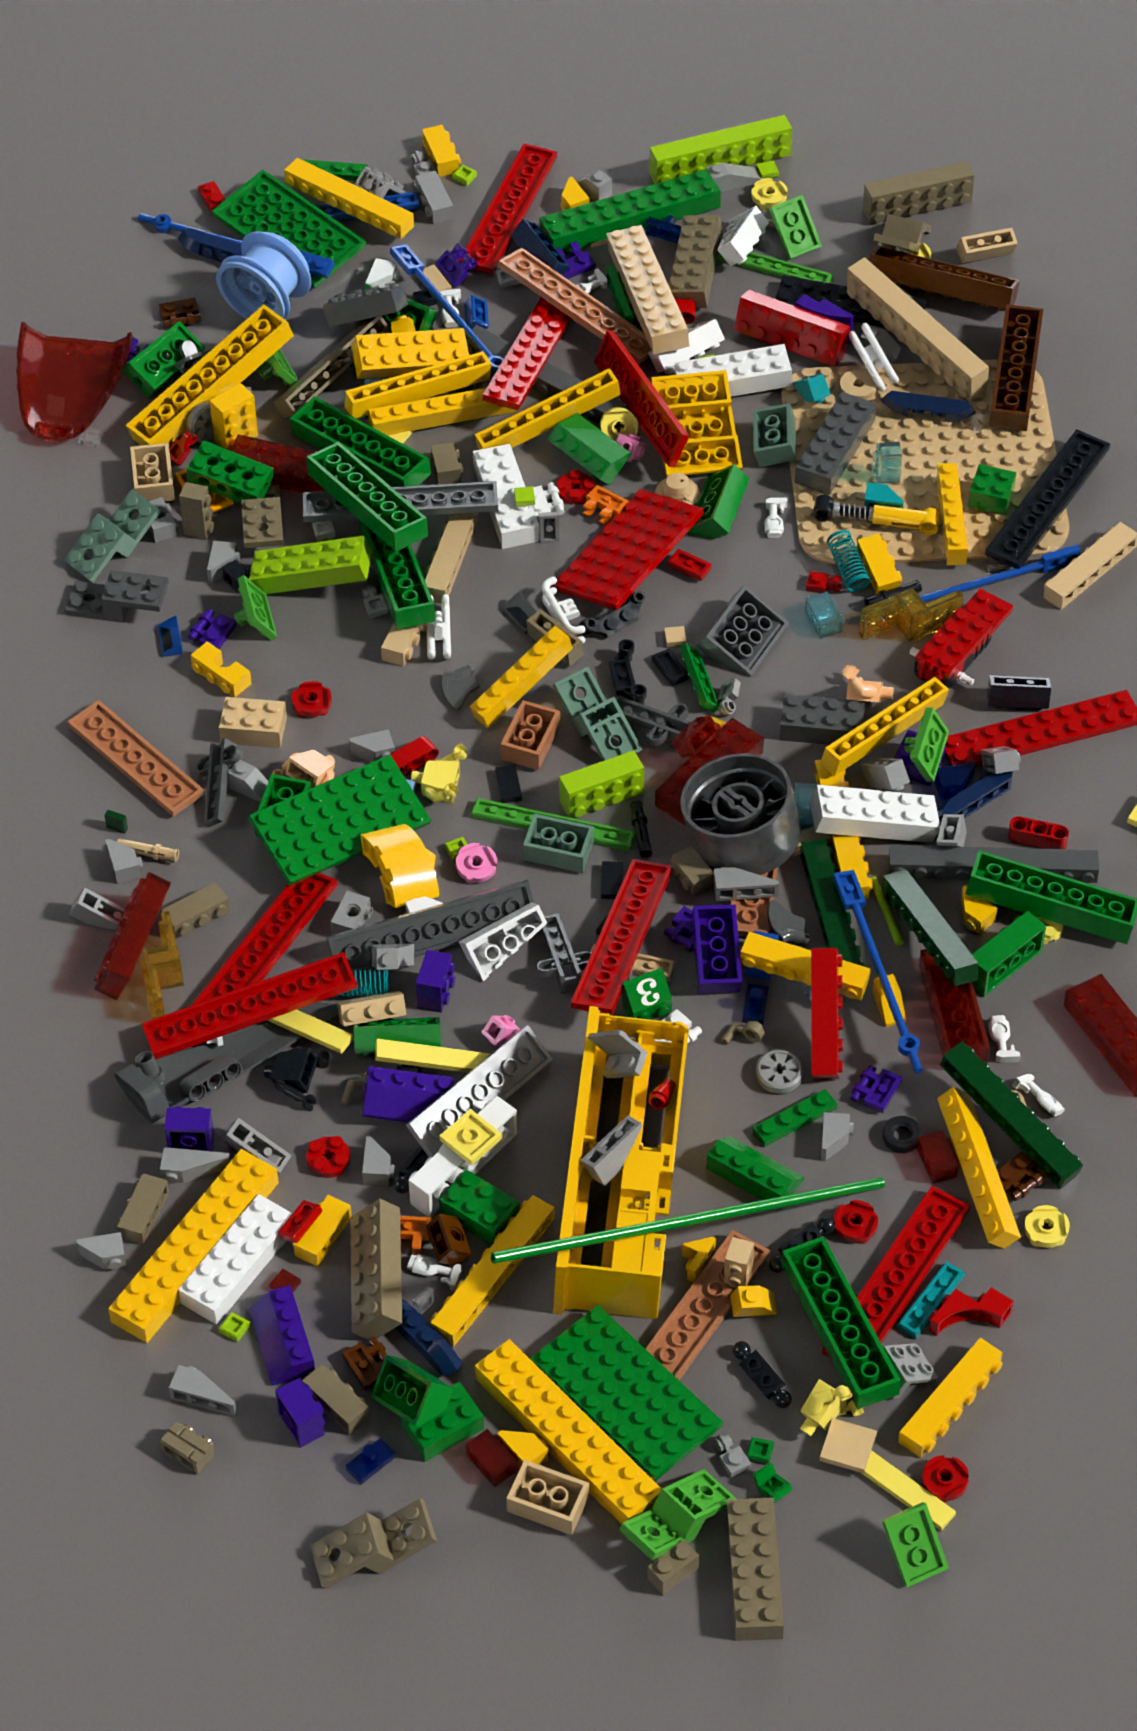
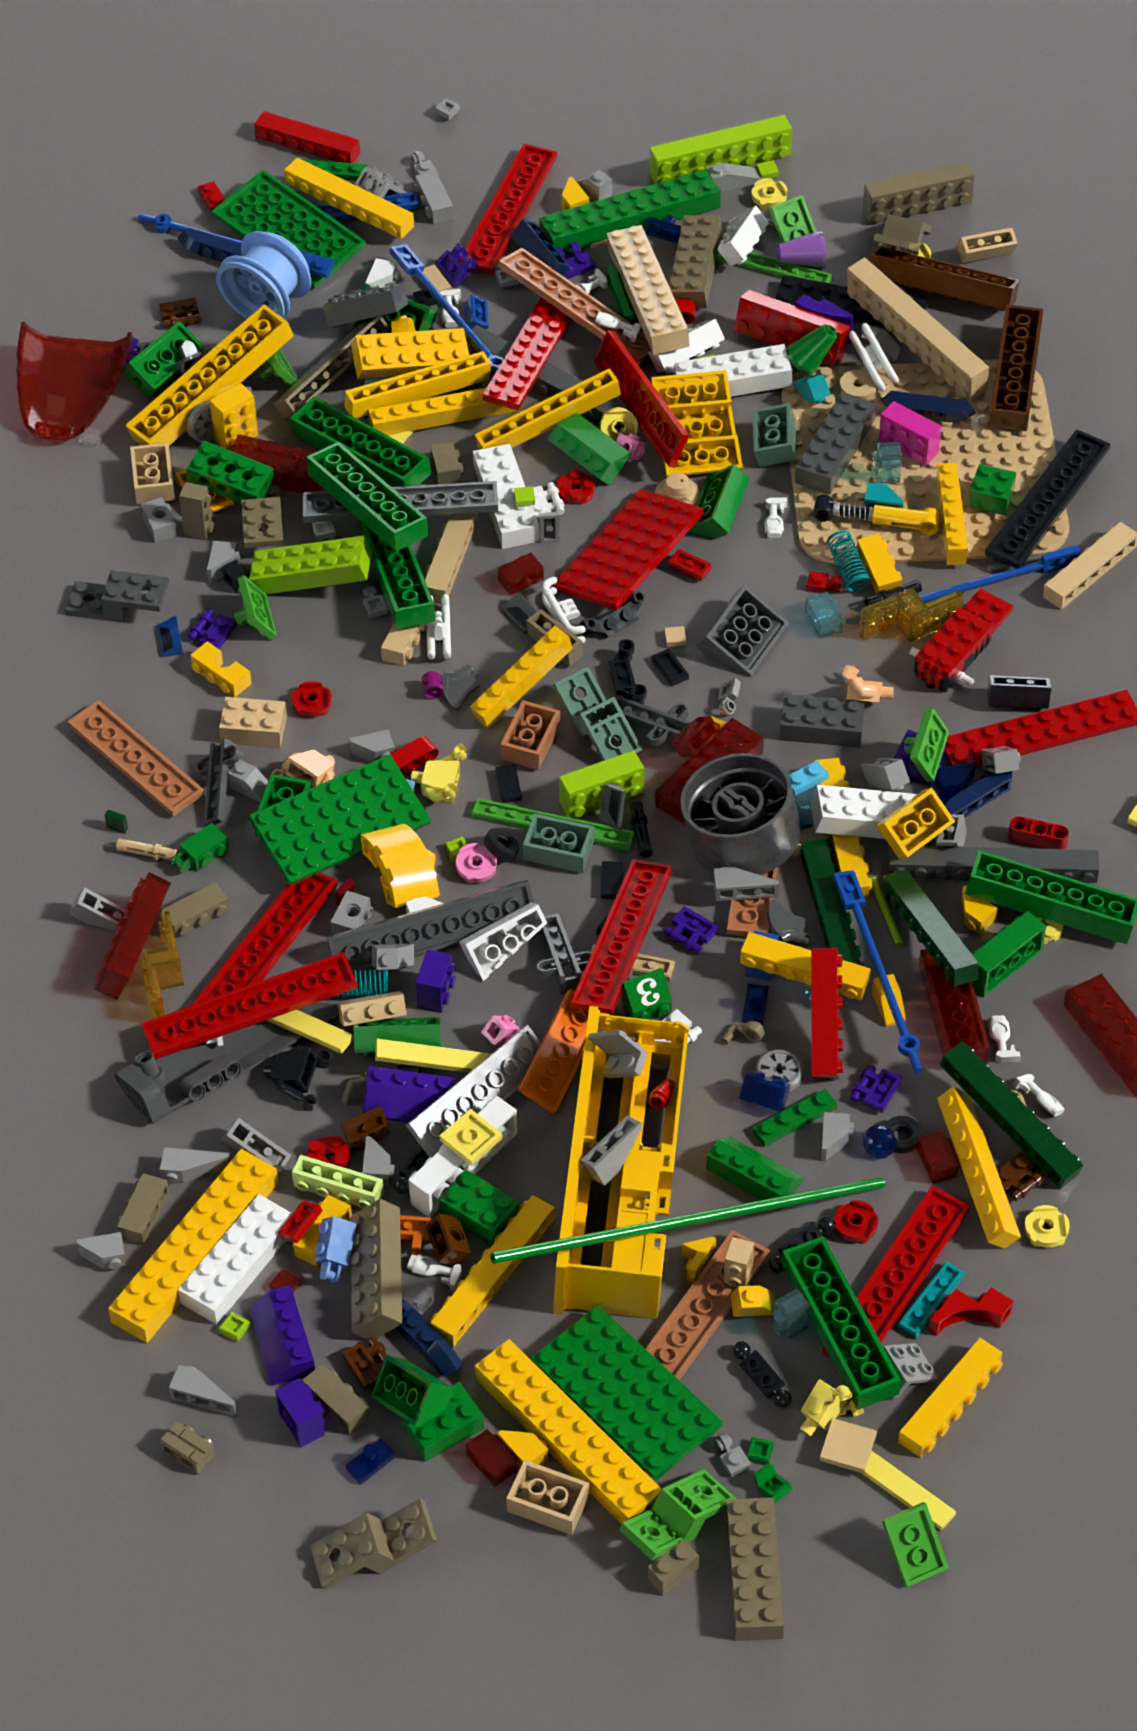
(112, 535): sand green bracket -> none
(124, 861): light grey slope -> none
(180, 448): red plate -> none
(189, 1128): dark purple brick -> none
(201, 849): none -> green brick
(306, 138): none -> red brick
(334, 1247): none -> medium blue brick
(337, 1182): none -> yellowish green brick
(348, 885): none -> dark red tile
(370, 1123): none -> reddish brown plate
(432, 685): none -> magenta wheel
(440, 150): yellow brick -> none
(447, 108): none -> light grey plate
(464, 175): lime tile -> none
(505, 853): none -> black tyre
(520, 573): none -> clear red brick
(557, 1057): none -> orange plate
(607, 501): orange plate -> none
(612, 805): none -> dark grey slope
(615, 323): none -> white piece
(692, 871): dark tan brick -> none
(699, 677): green plate -> none
(716, 949): dark purple brick -> none
(765, 1090): none -> clear blue brick
(791, 1315): none -> clear light blue brick
(803, 251): none -> medium lavender cone
(808, 777): none -> medium azure plate
(812, 348): none -> green cone
(879, 1141): none -> clear blue hair
(883, 726): yellow brick -> none
(915, 823): none -> yellow brick
(916, 434): none -> dark pink brick
(945, 1490): red plate -> none

